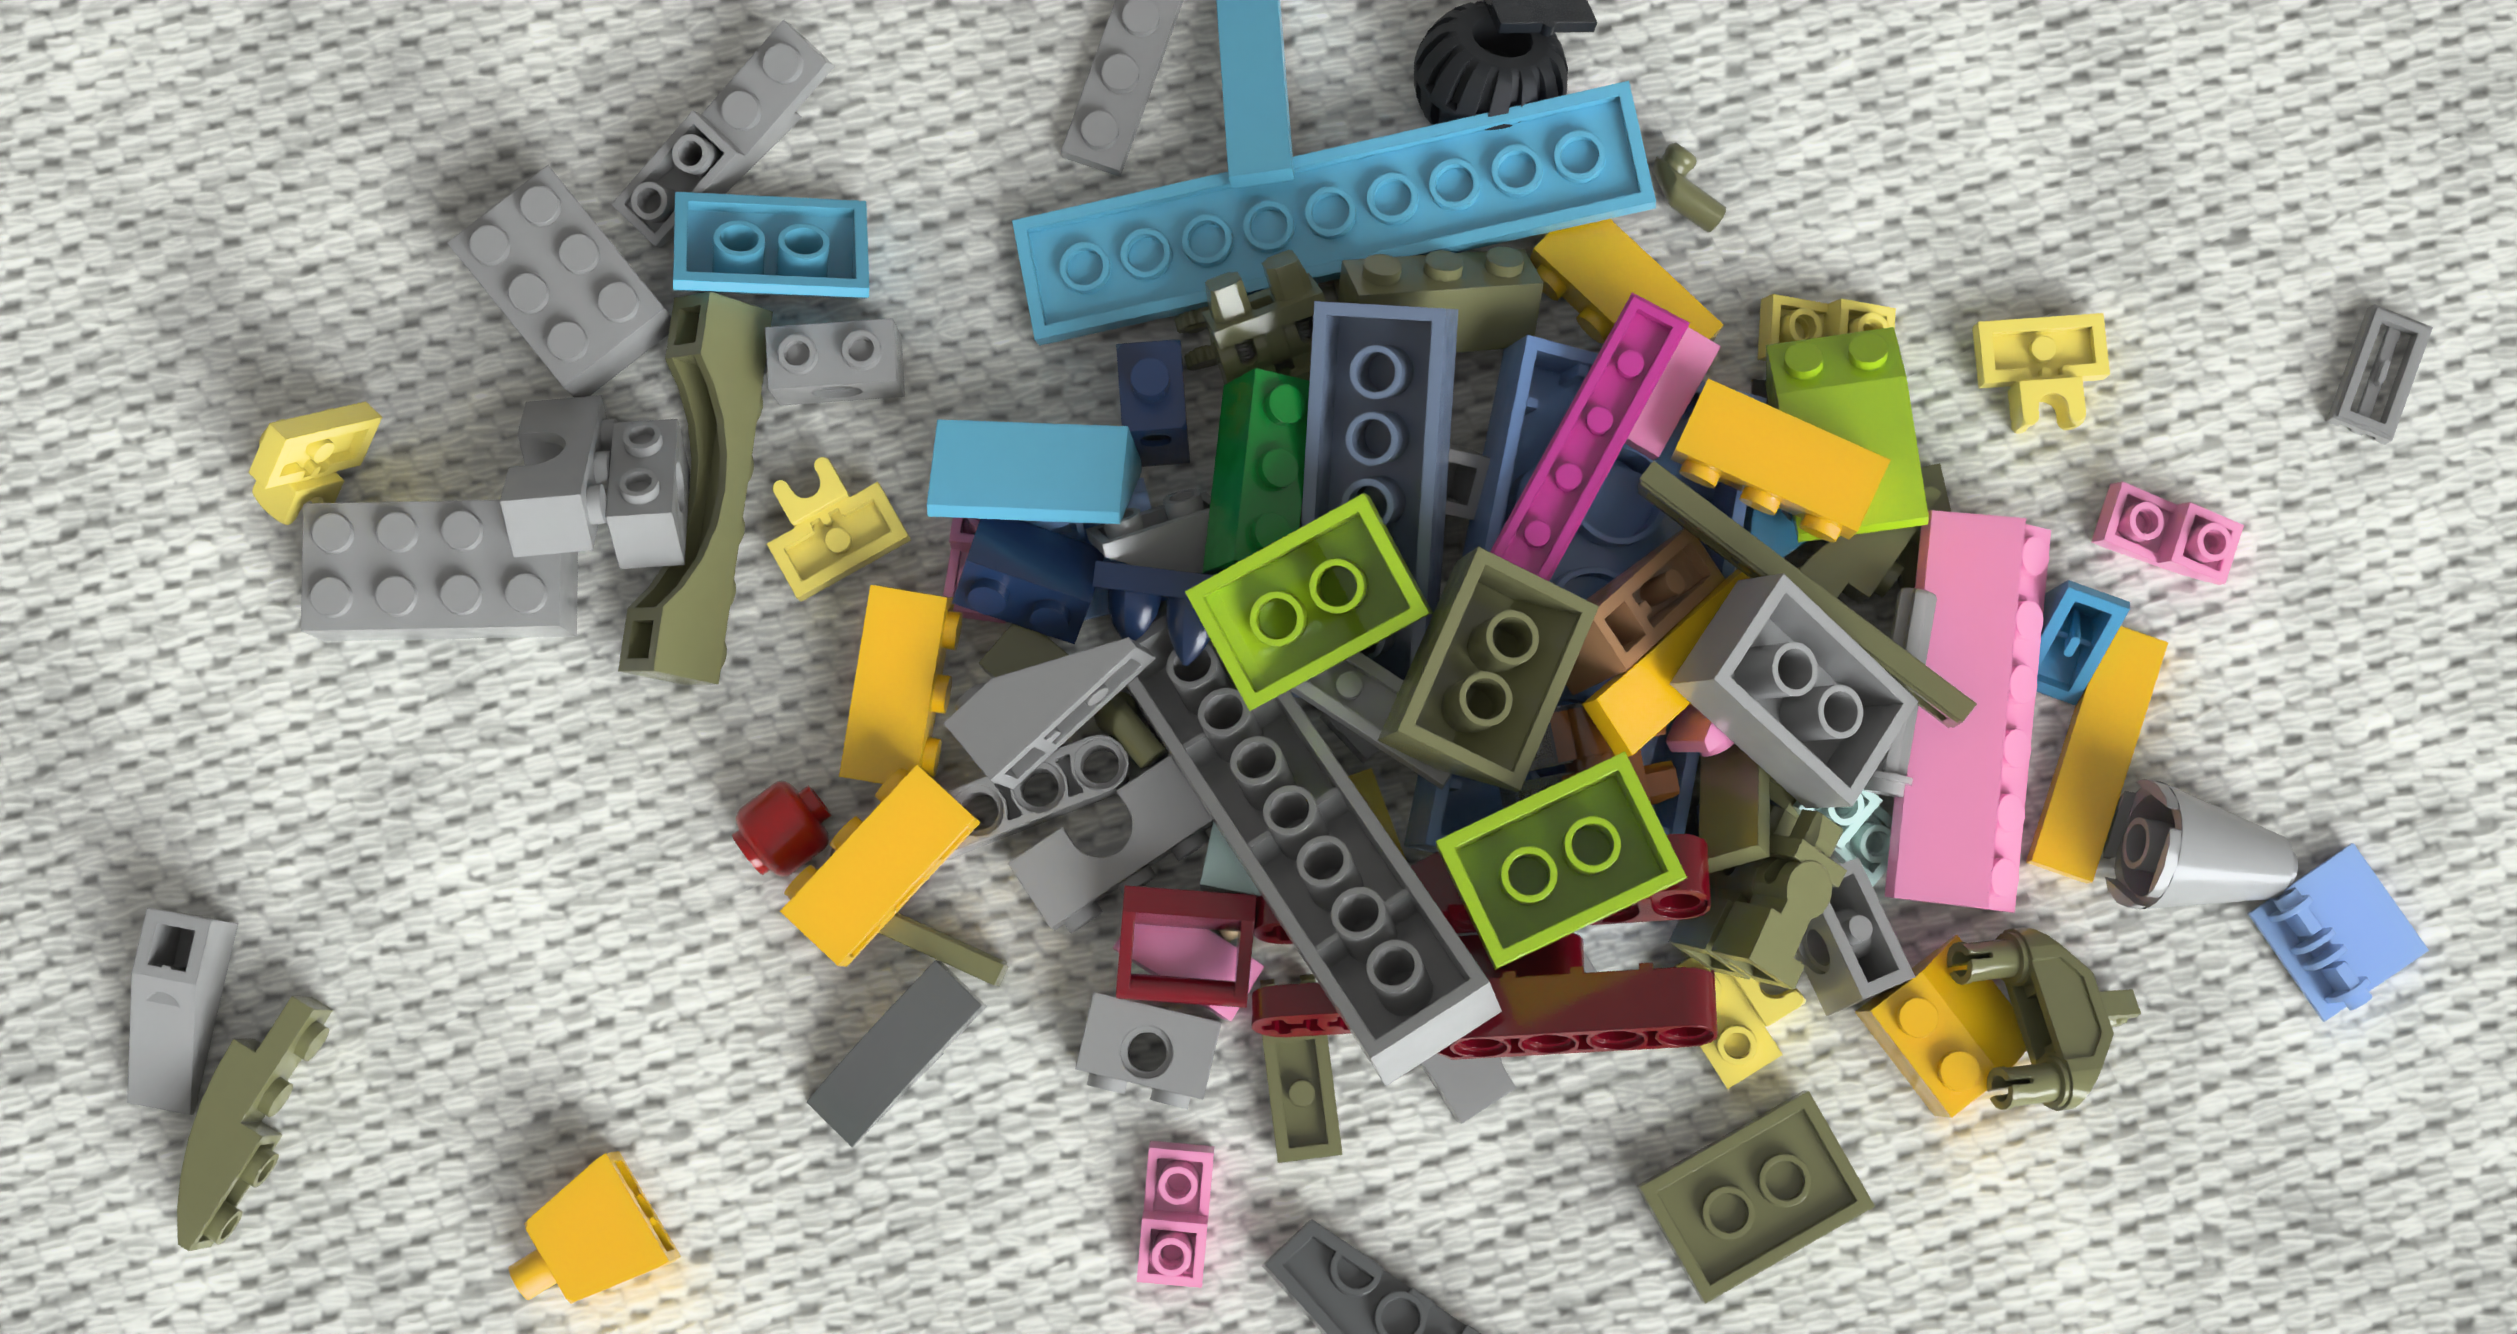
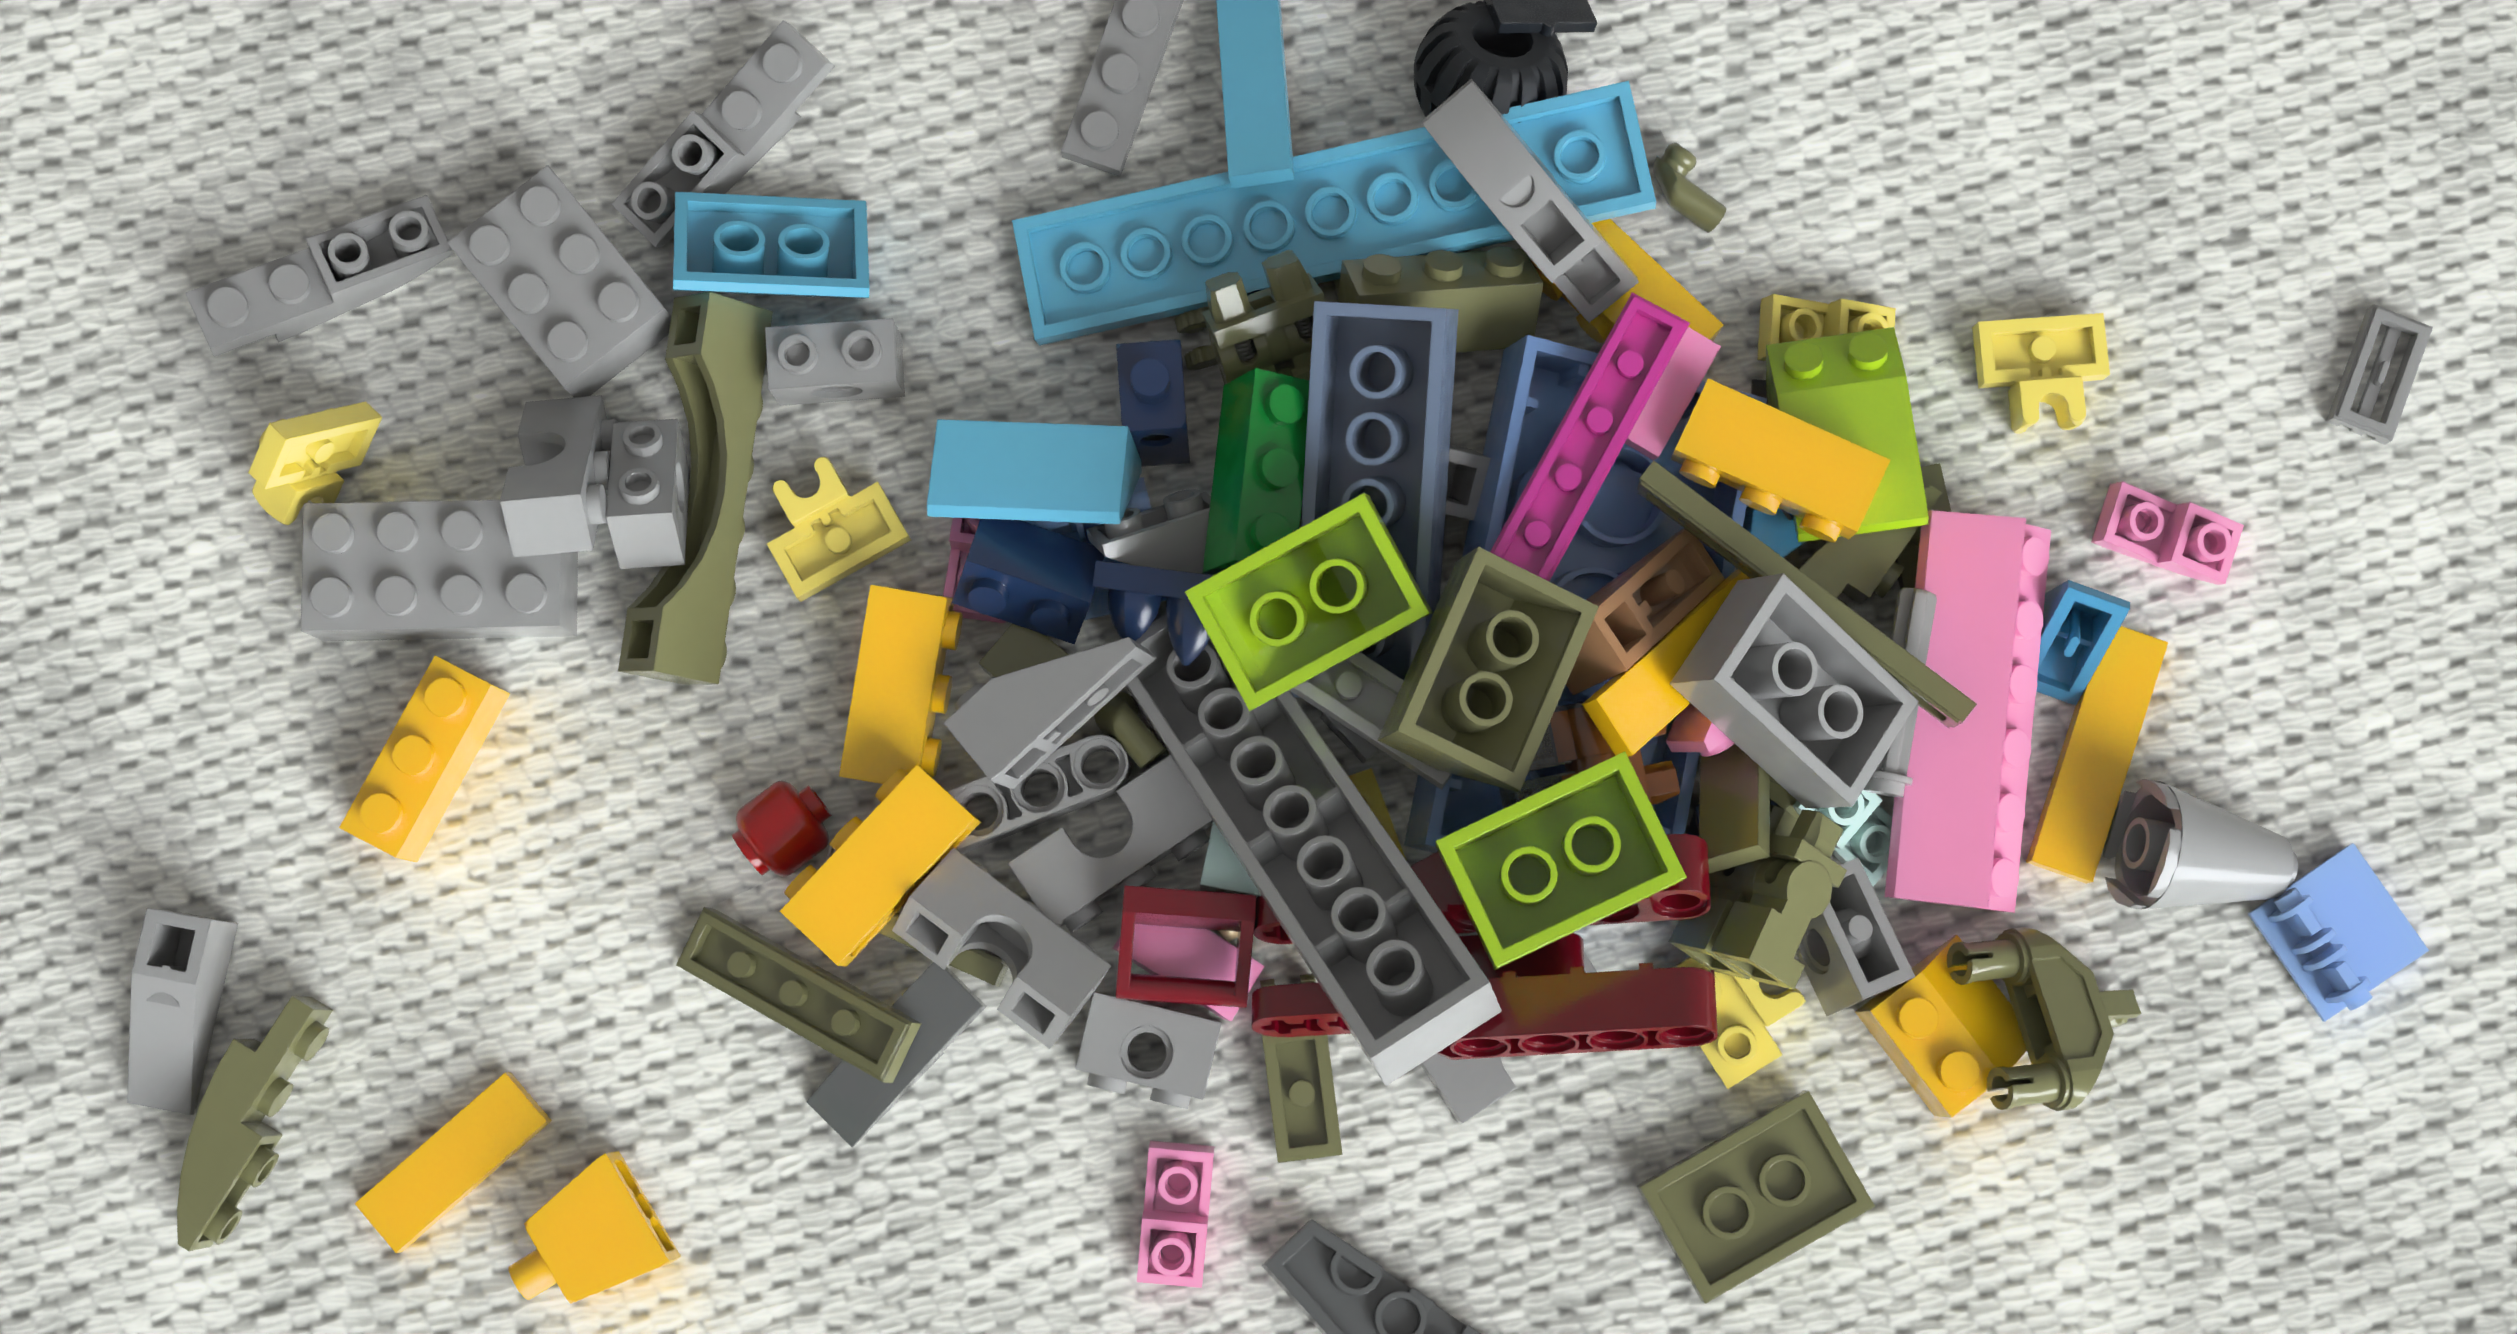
(323, 281): none -> light grey slope
(424, 760): none -> yellow brick
(453, 1162): none -> yellow tile
(799, 995): none -> olive tile
(969, 909): none -> light grey arch
(1529, 201): none -> light grey slope

